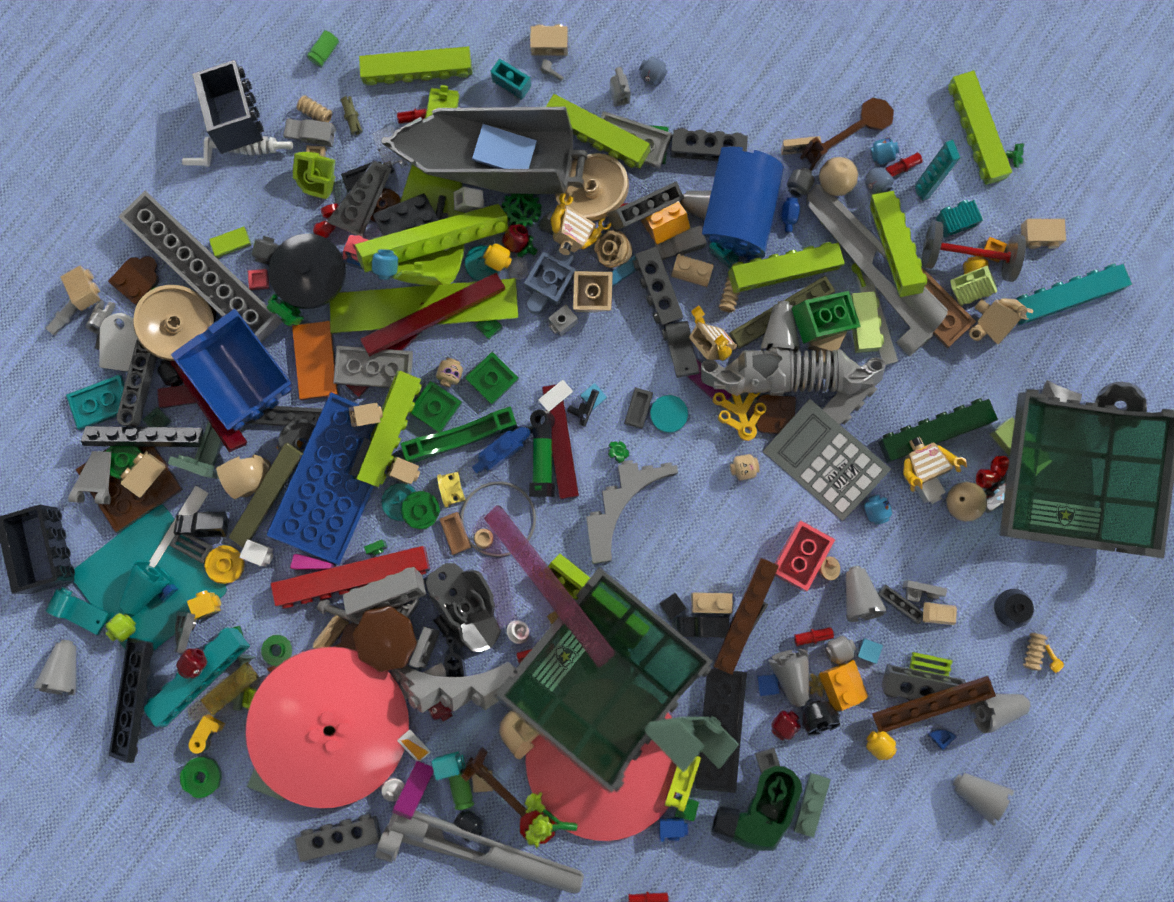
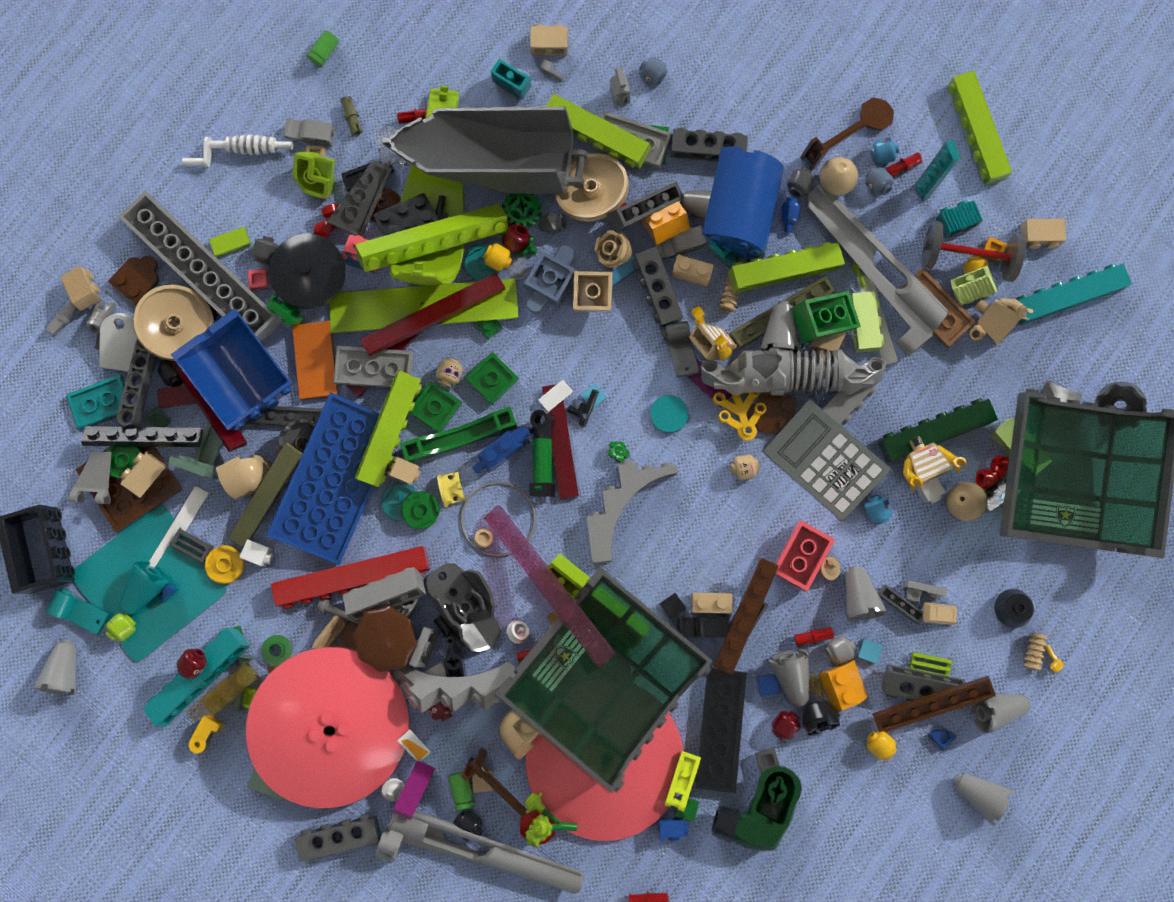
(131, 699): black plate -> none
(184, 624): flat silver plate -> none
(202, 524): black piece -> none
(204, 604): yellow brick -> none
(212, 777): green plate -> none
(220, 81): black hose -> none
(303, 562): dark pink slope -> none
(313, 109): tan piece -> none
(359, 457): black tile -> none
(365, 414): tan brick -> none
(376, 548): green plate -> none
(384, 264): dark azure head -> none
(415, 65): lime brick -> none
(448, 765): teal brick -> none
(455, 533): medium nougat tile -> none
(468, 199): white brick -> none
(503, 149): light blue tile -> none
(562, 320): light grey brick -> none
(572, 228): torso -> none
(638, 408): dark grey tile -> none
(686, 736): sand green windscreen -> none
(797, 145): tan tile -> none
(812, 804): sand green plate -> none
(897, 244): lime brick -> none
(1016, 154): green plant -> none

